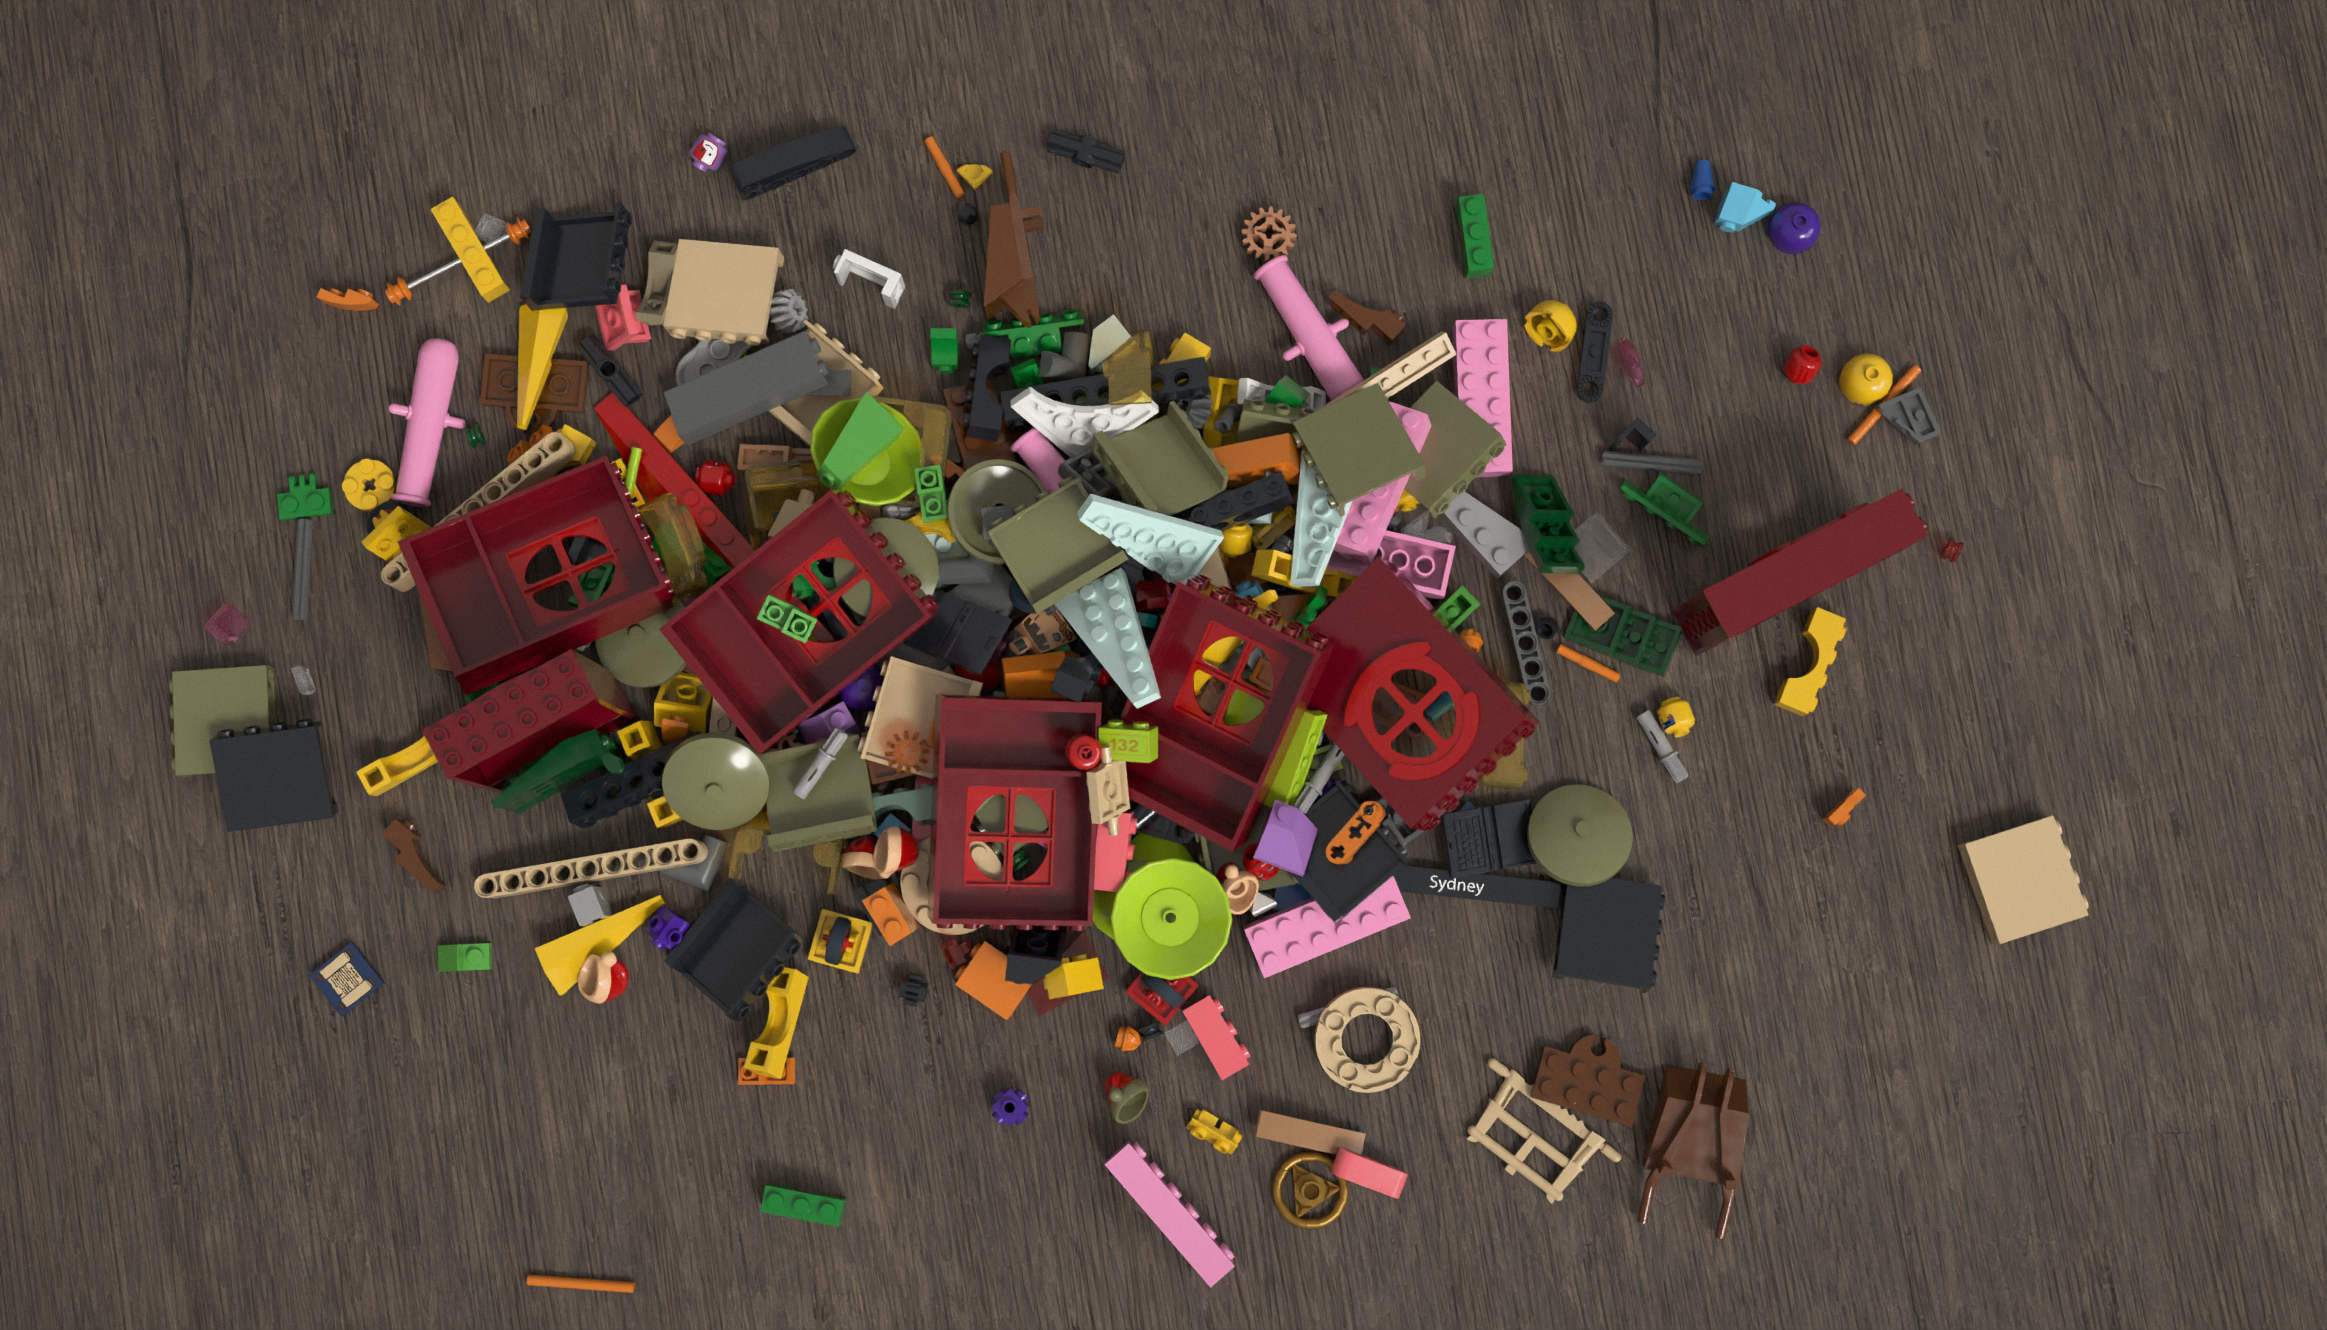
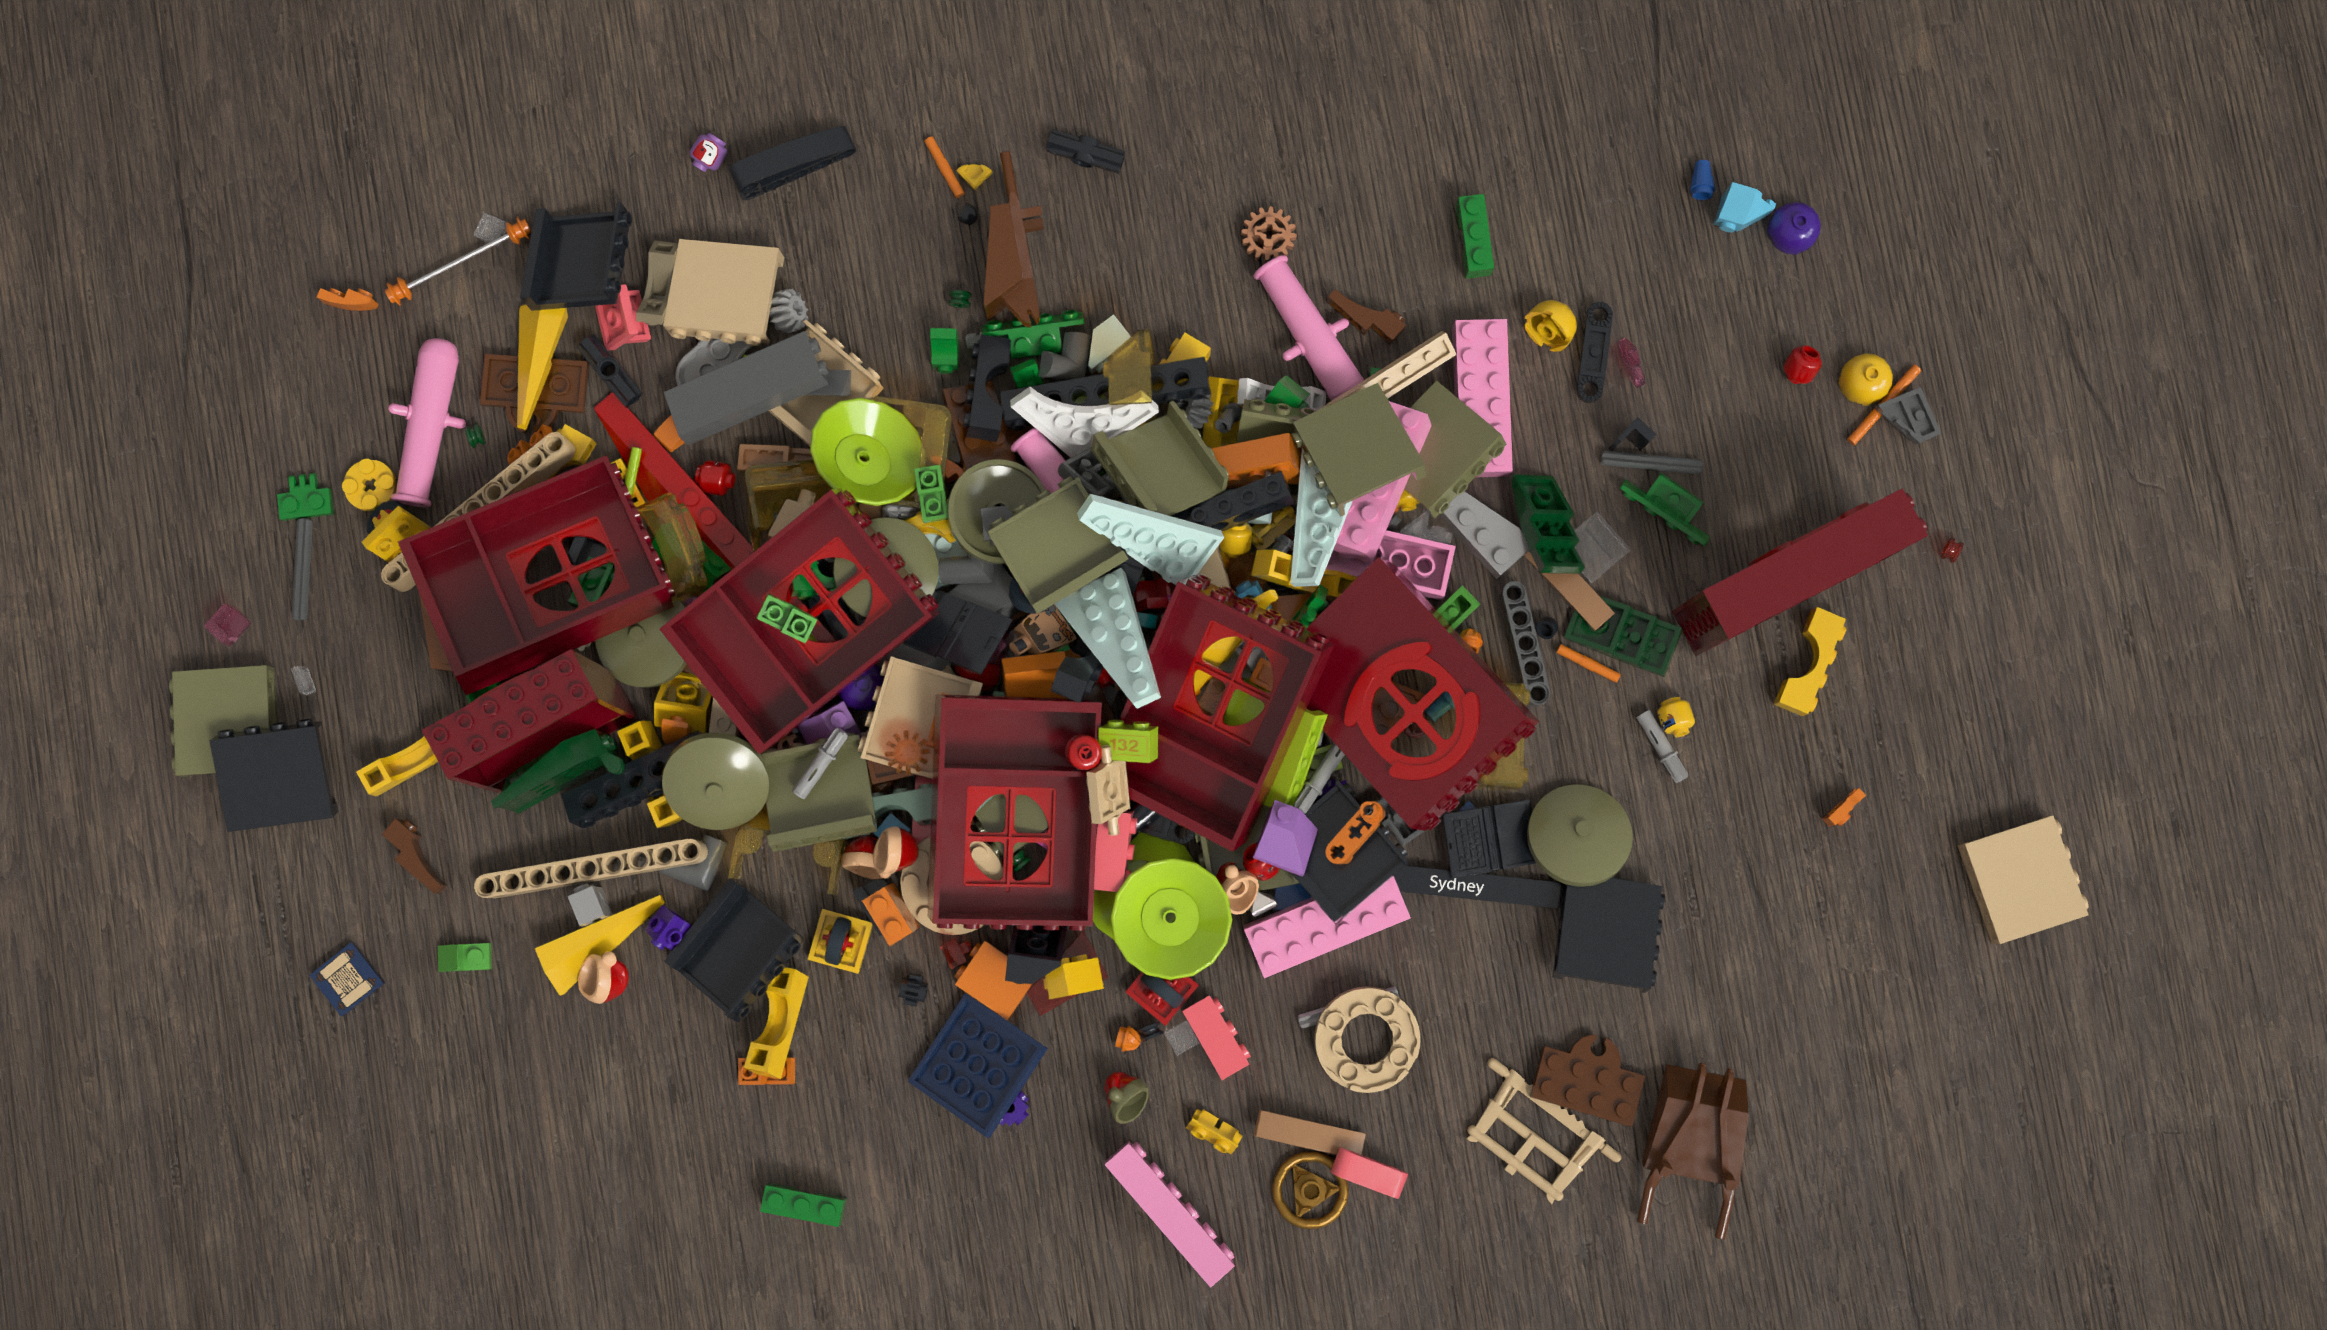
(470, 249): yellow arch -> none
(580, 1283): orange bar -> none
(860, 442): bright green slope -> none
(890, 279): white panel -> none
(977, 1065): none -> dark blue plate

